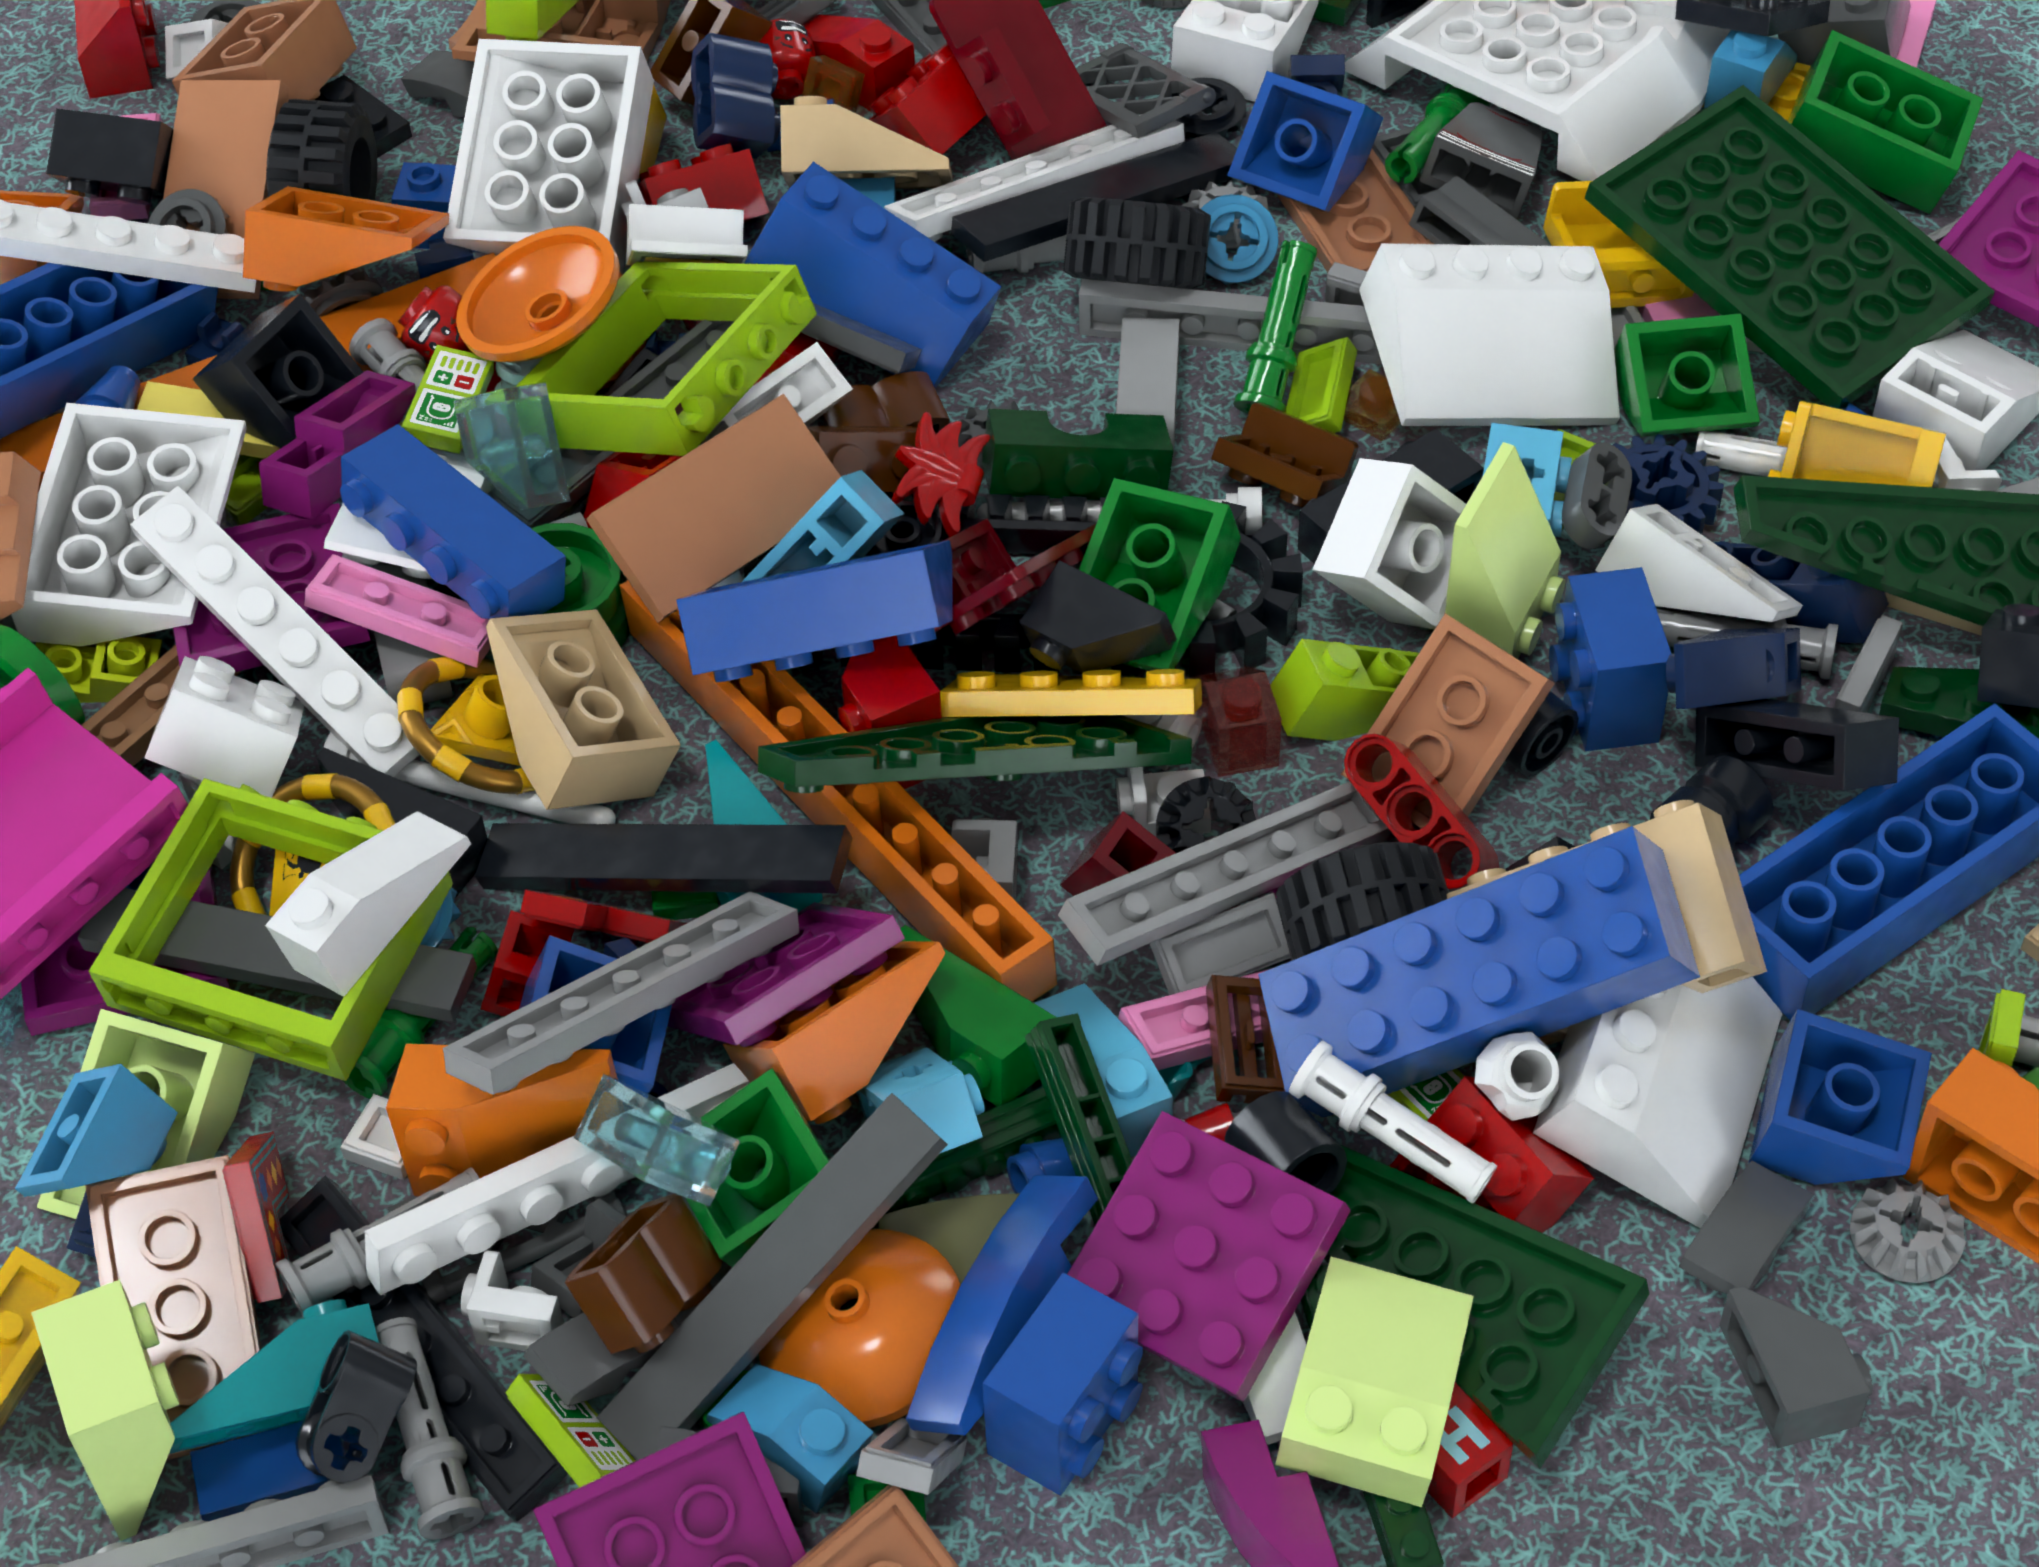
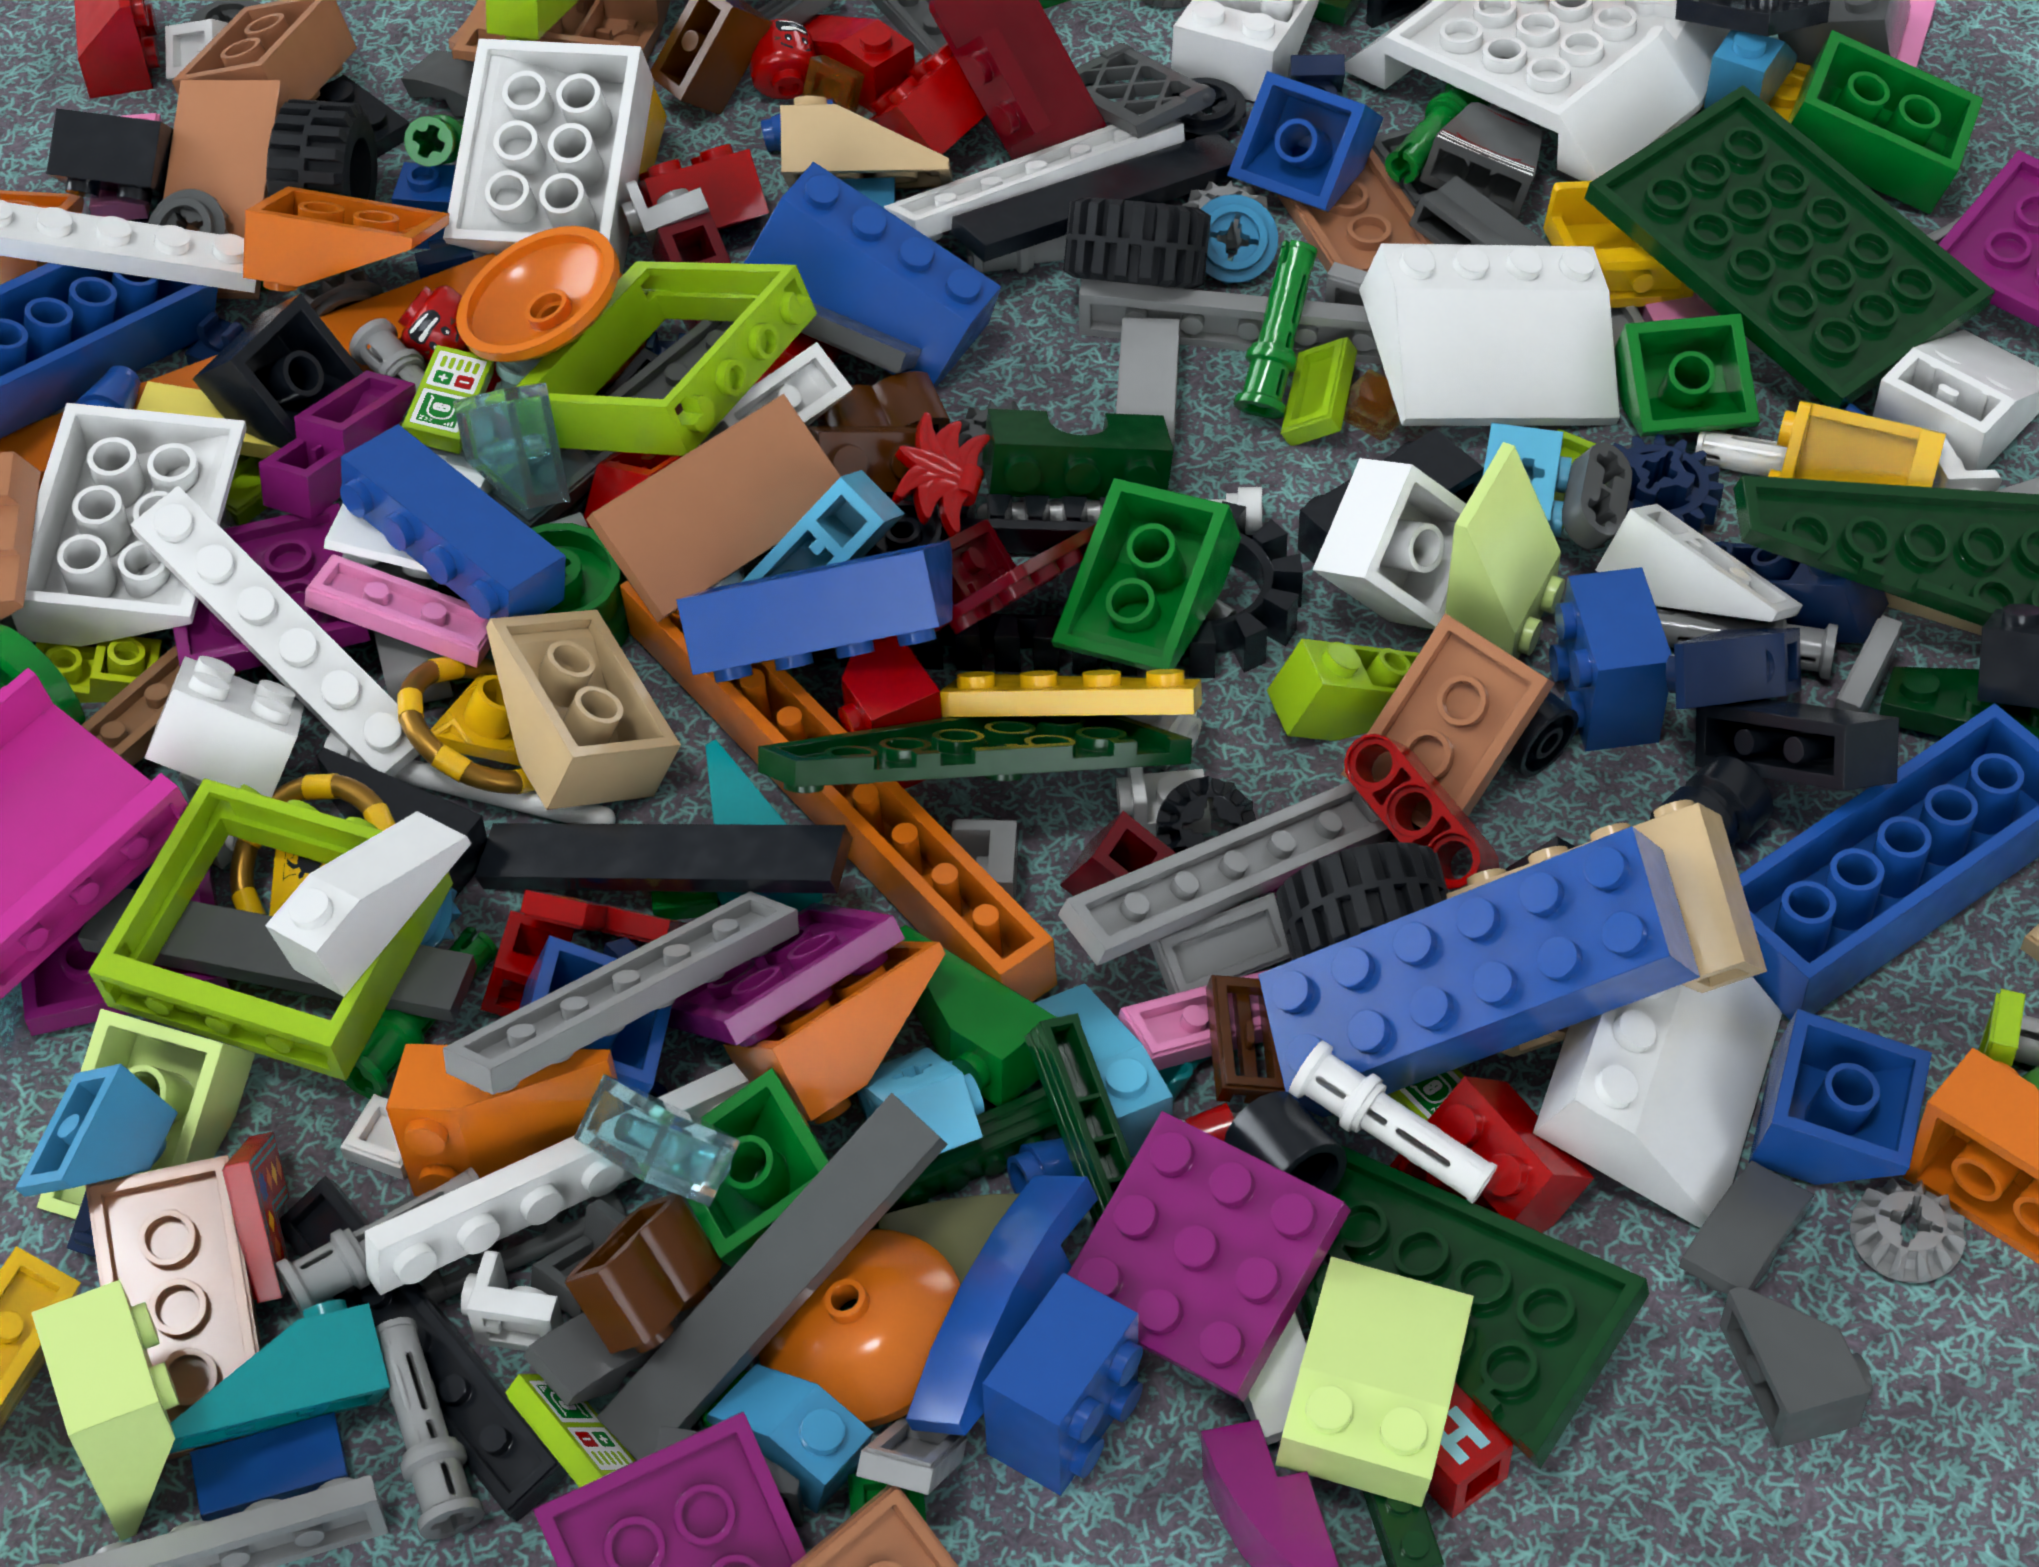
(355, 1400): black piece -> none
(433, 139): none -> green pin
(684, 234): white panel -> none
(733, 94): dark blue brick -> none
(1091, 623): black slope -> none
(1240, 720): clear red slope -> none
(1286, 454): reddish brown bracket -> none
(1518, 1075): white rock -> none

